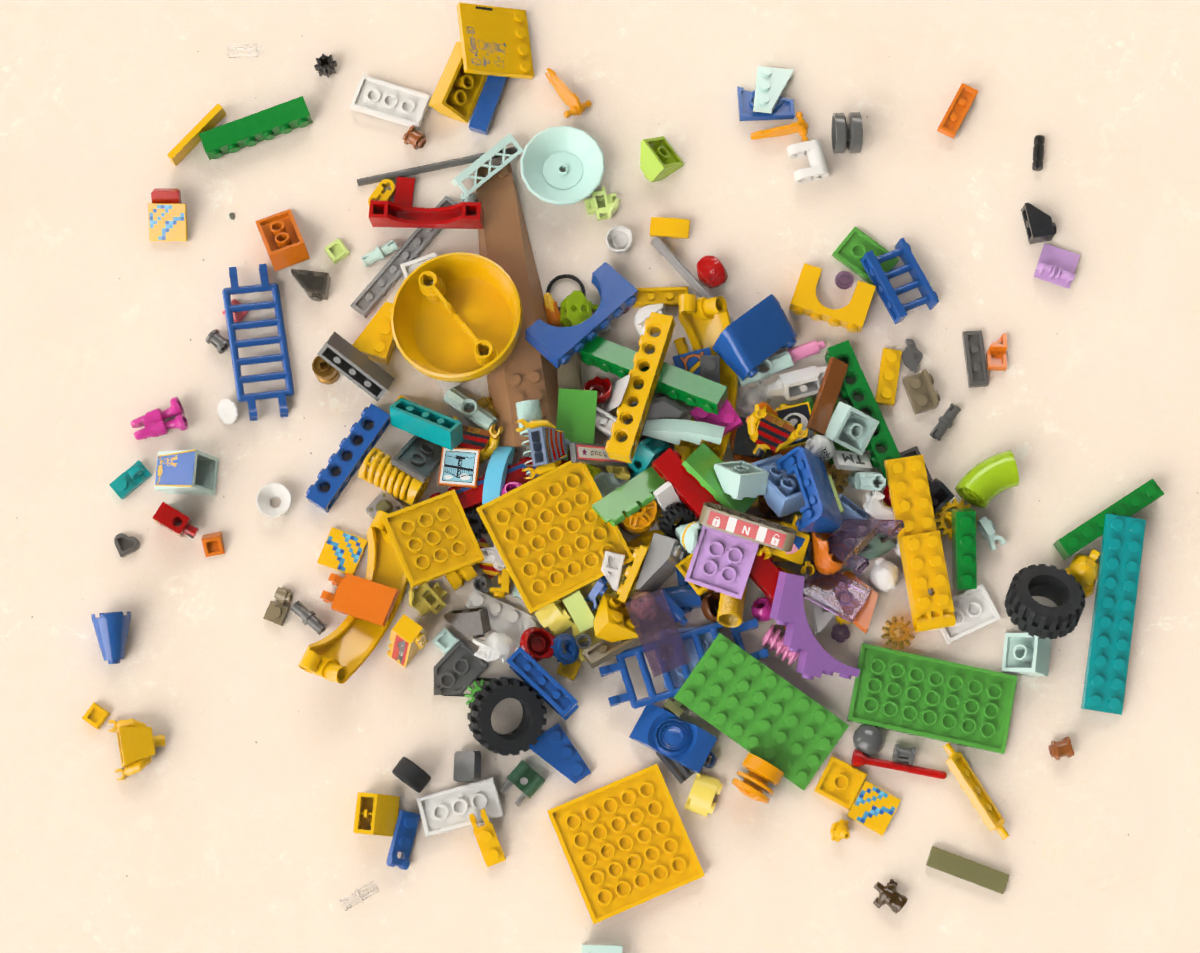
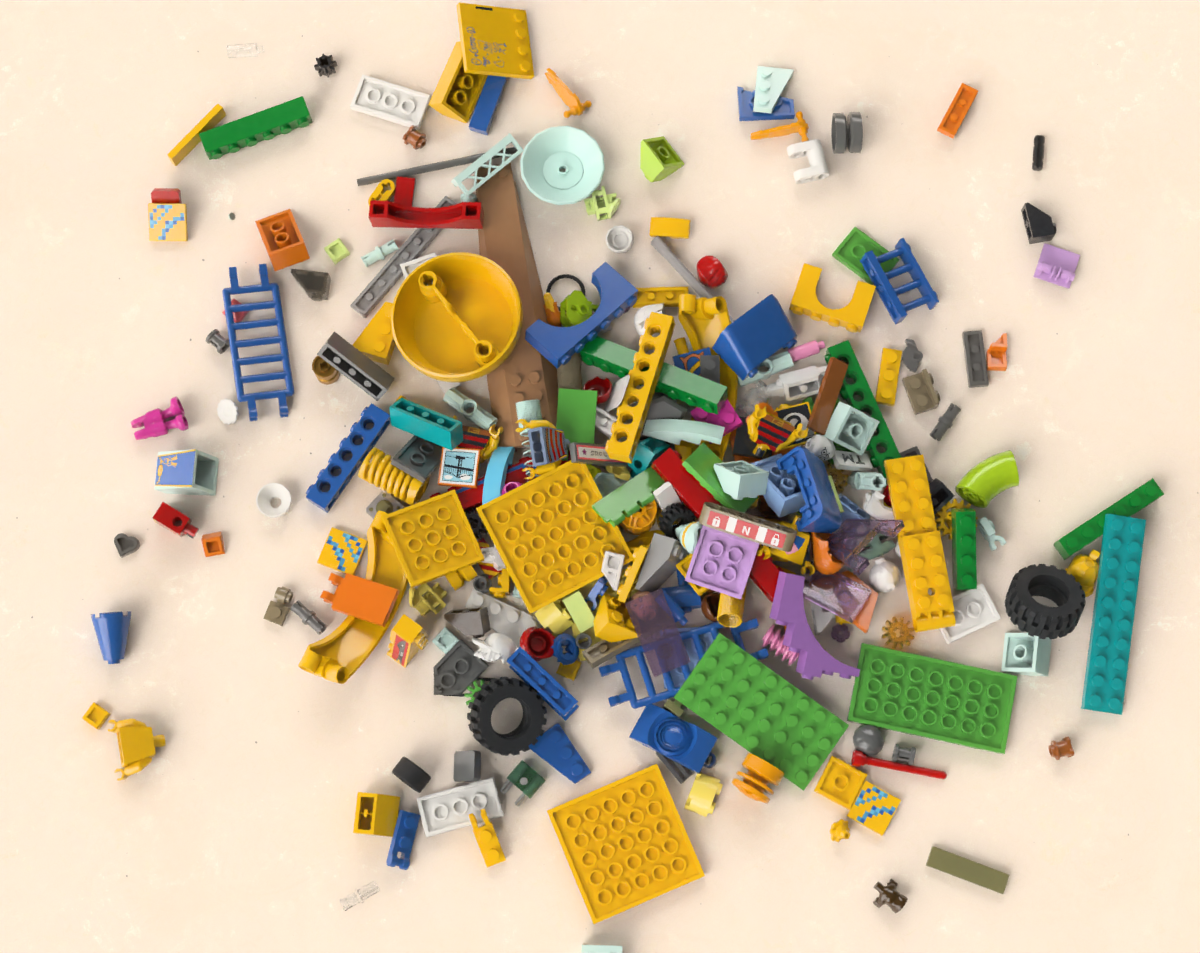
(130, 480): teal hinge -> none
(487, 403): clear yellow hand -> none
(761, 609): dark pink piece -> none
(844, 280): clear purple plate -> none
(971, 785): yellow plate -> none

